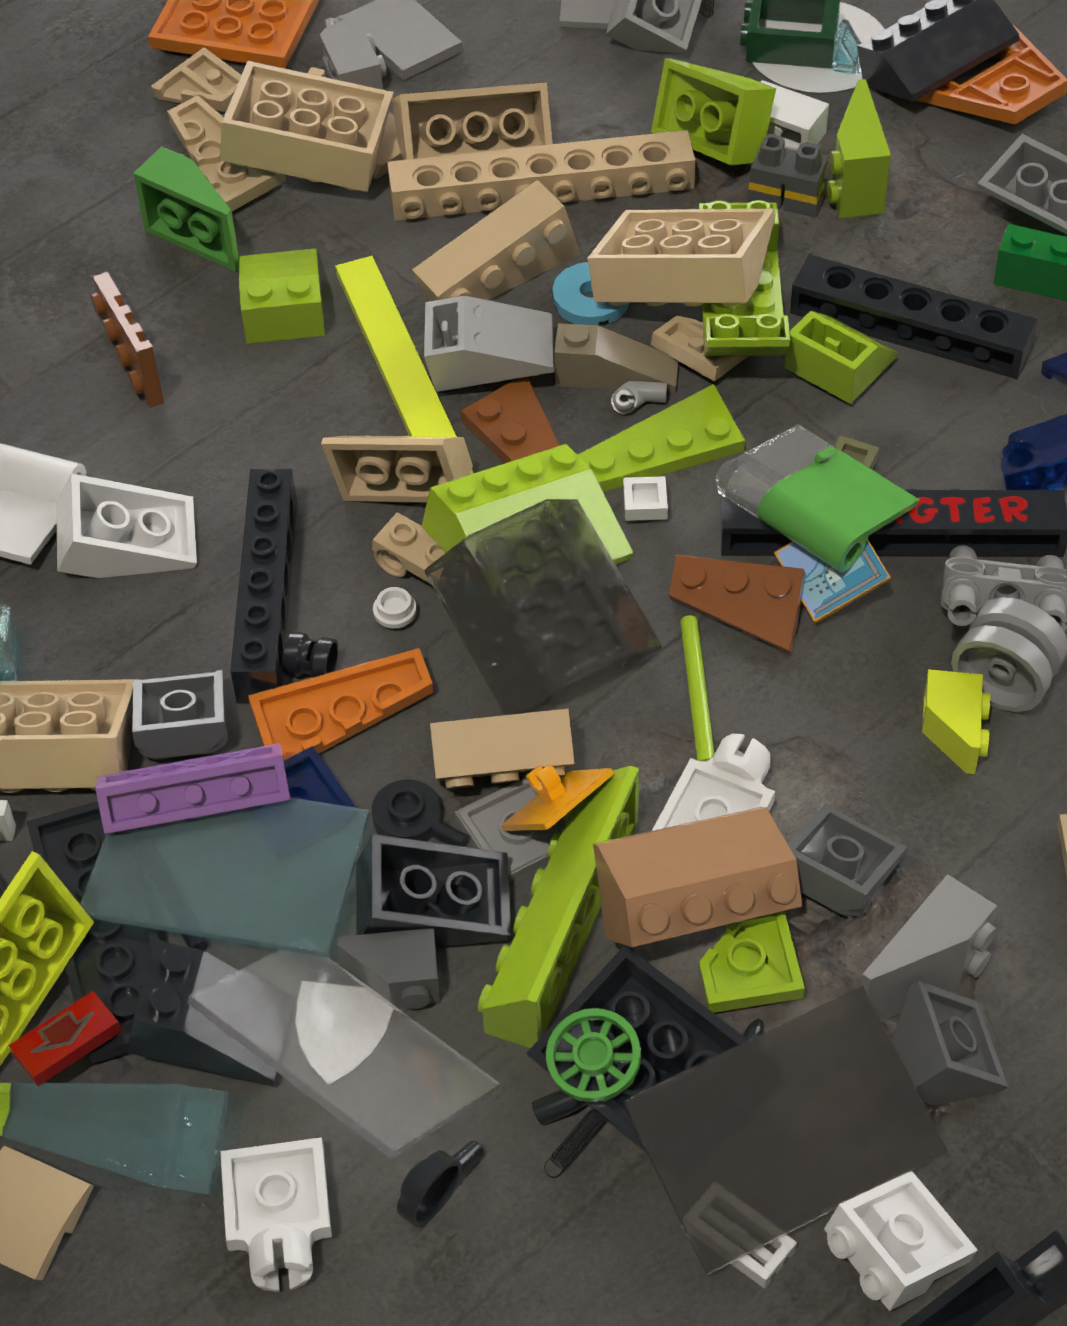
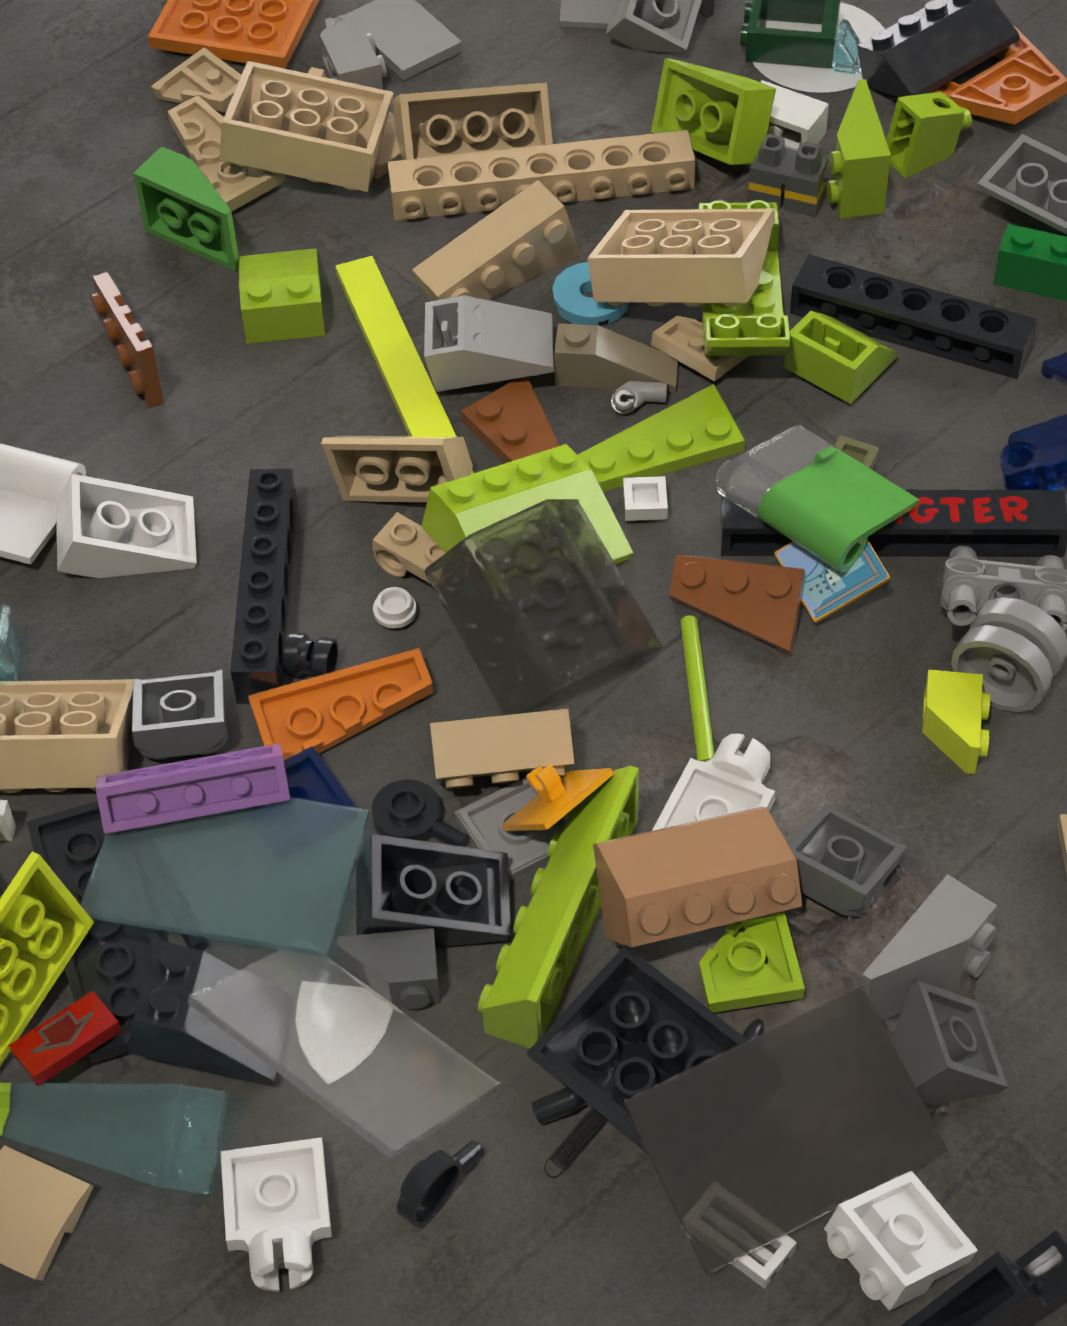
(593, 1055): bright green wheel -> none
(924, 131): none -> lime torso

